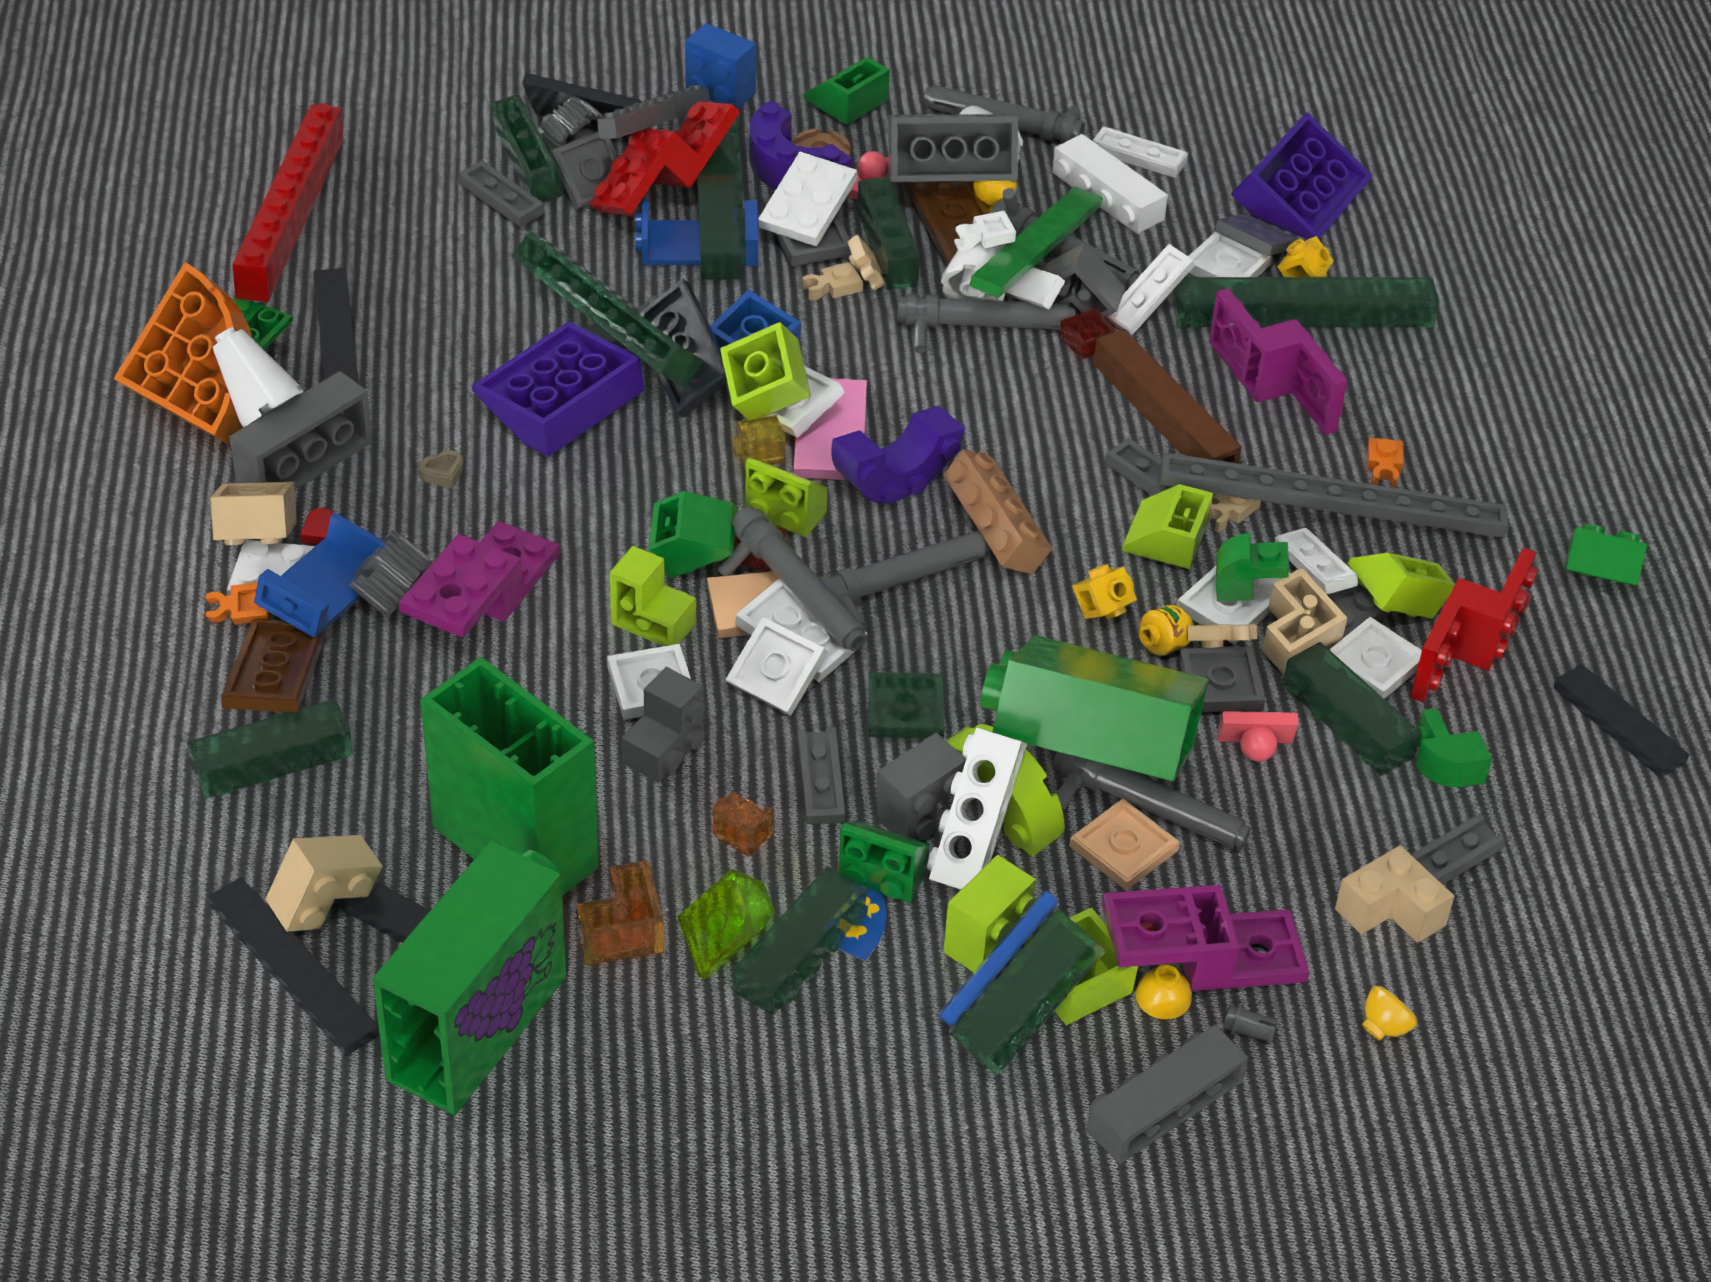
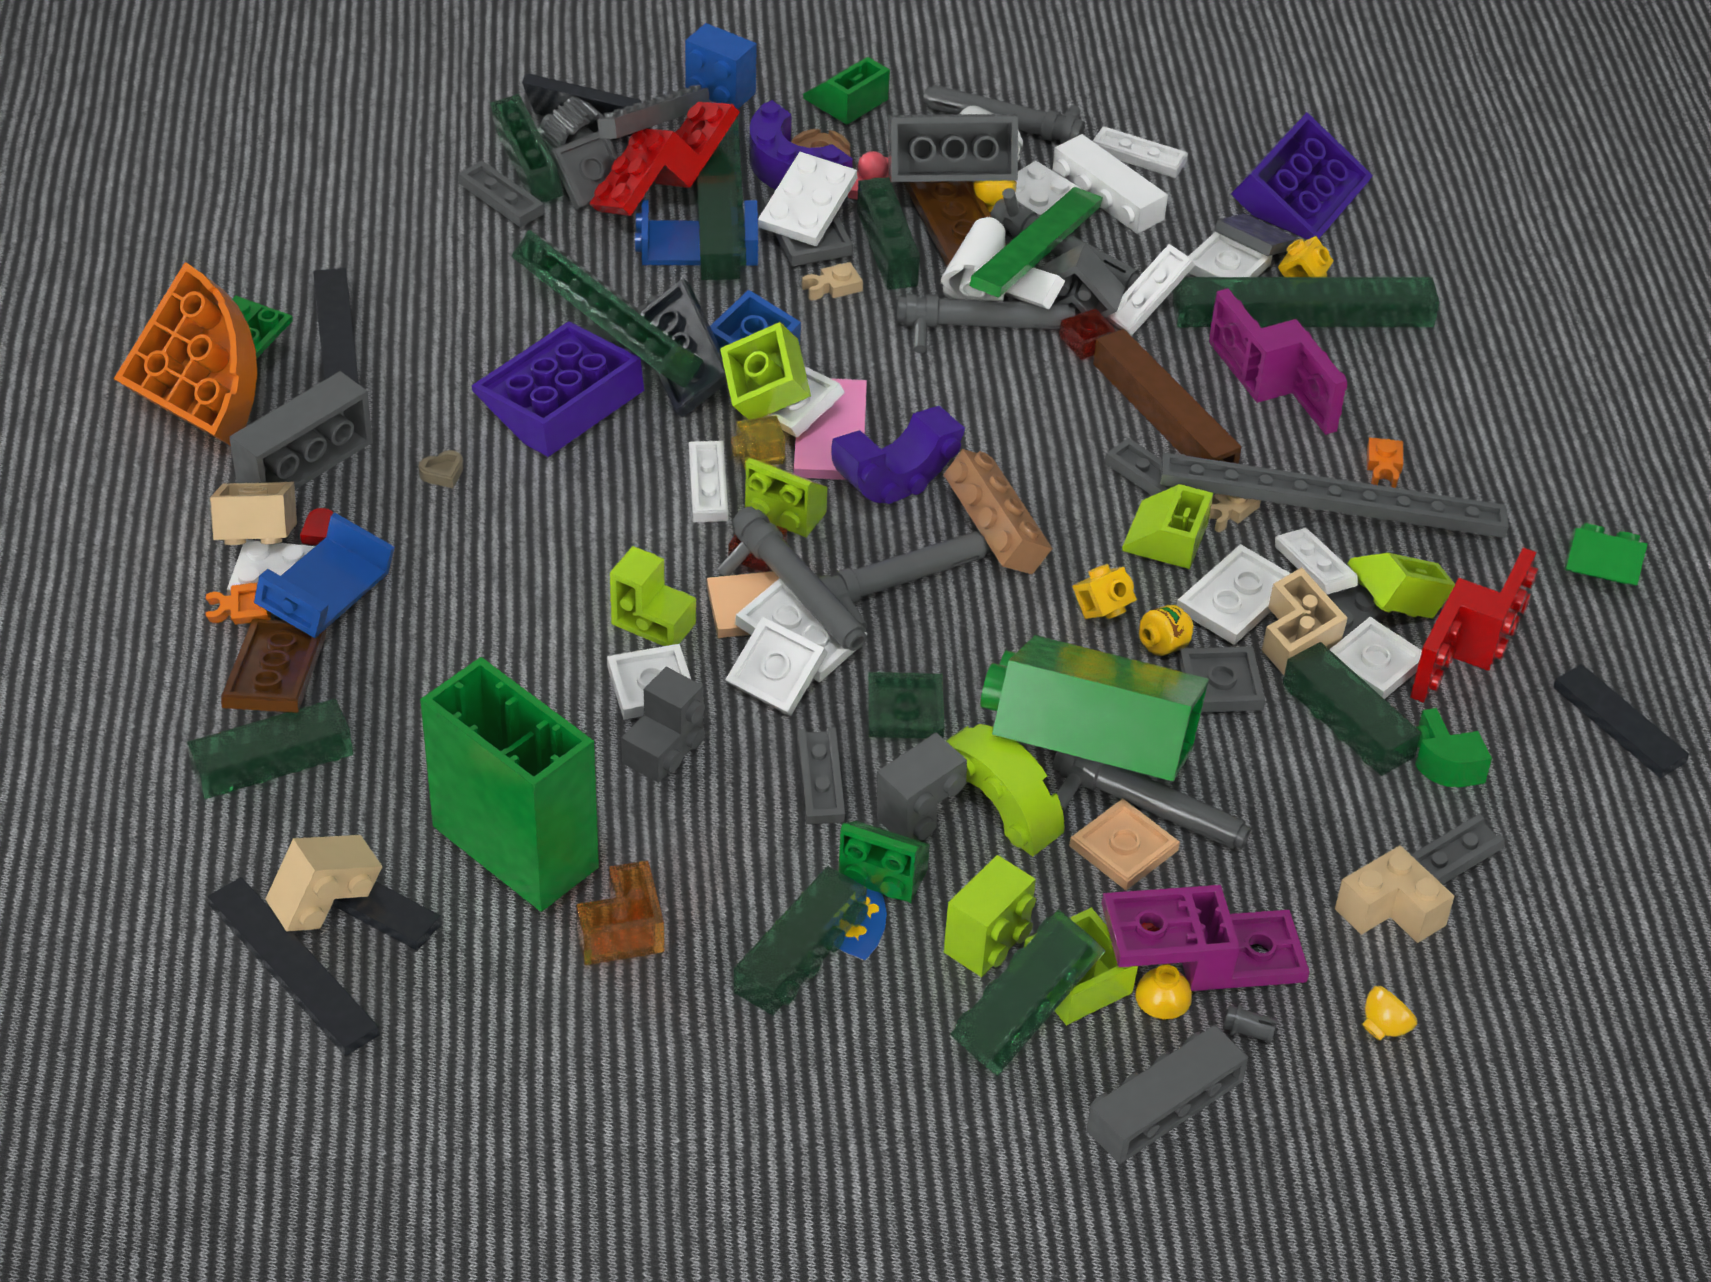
(252, 376): white cone -> none
(288, 204): red brick -> none
(389, 572): dark grey brick -> none
(471, 976): green brick -> none
(479, 578): magenta bracket -> none
(691, 531): green slope -> none
(708, 481): none -> white tile
(725, 920): clear neon green slope -> none
(742, 823): clear orange brick -> none
(865, 262): tan plate -> none
(988, 229): white plate -> none
(995, 796): white brick -> none
(997, 958): blue tile -> none
(1040, 187): none -> white plate
(1213, 634): tan plate -> none
(1242, 562): green brick -> none
(1257, 731): coral tile -> none

